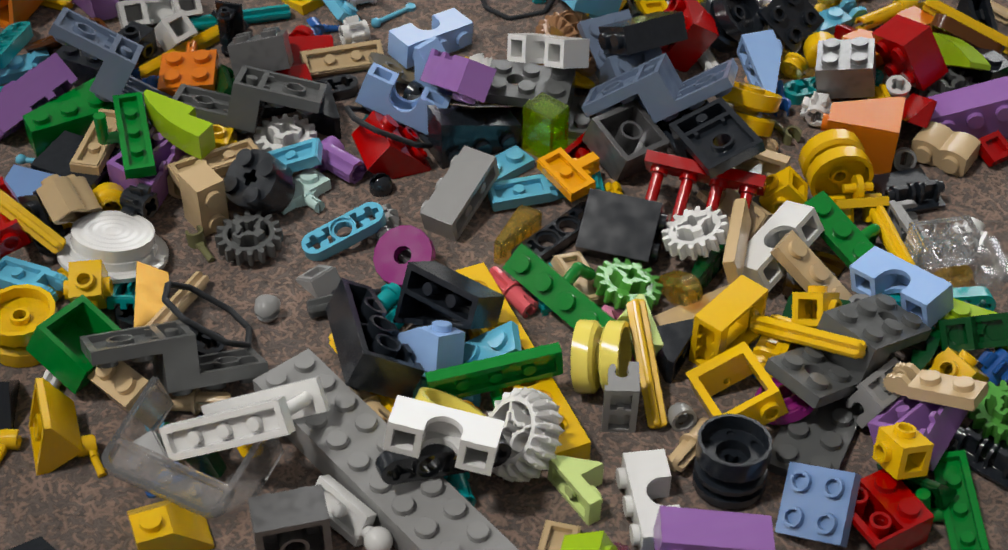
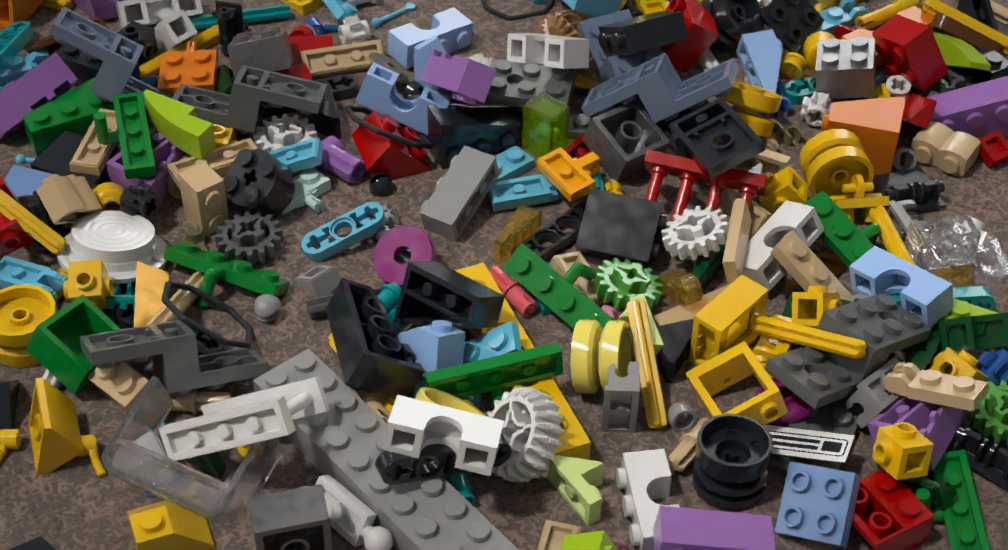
(217, 267): none -> green plate
(810, 443): none -> white sticker

